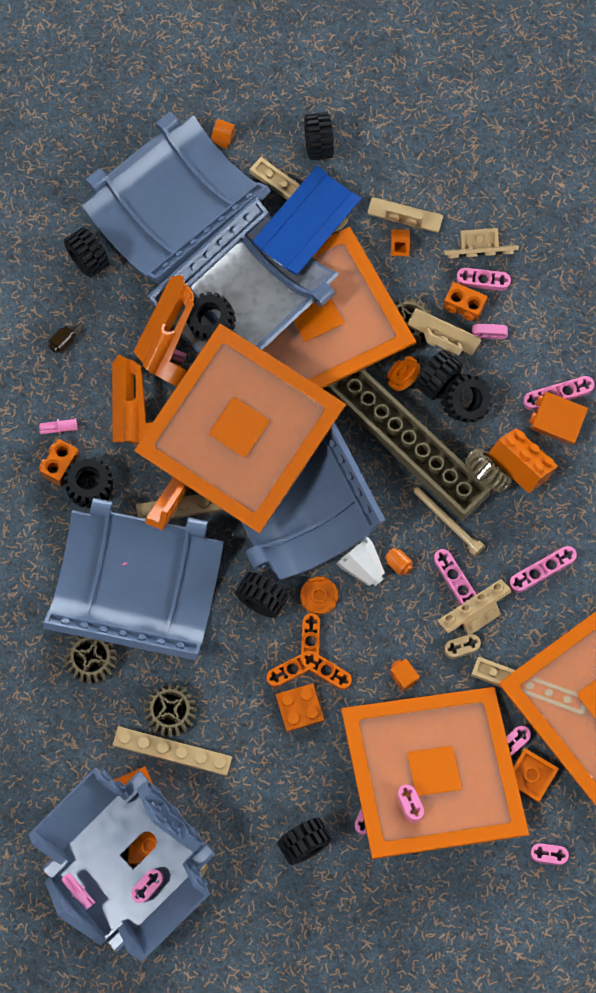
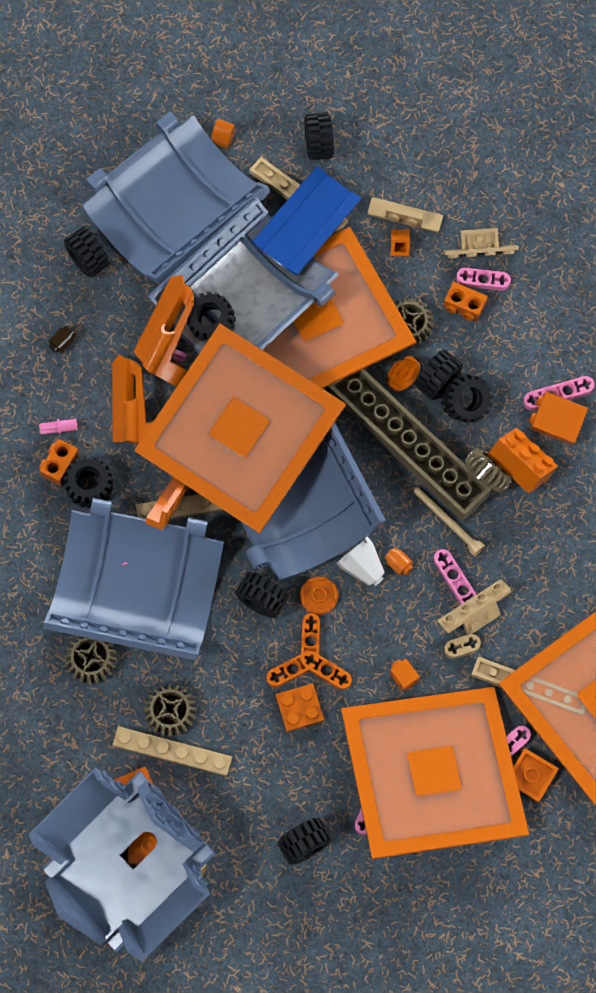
(78, 891): bright pink axle -> none
(151, 889): bright pink beam -> none
(414, 802): bright pink beam -> none
(443, 334): tan bracket -> none
(490, 331): bright pink beam -> none
(543, 570): bright pink beam -> none
(550, 849): bright pink beam -> none

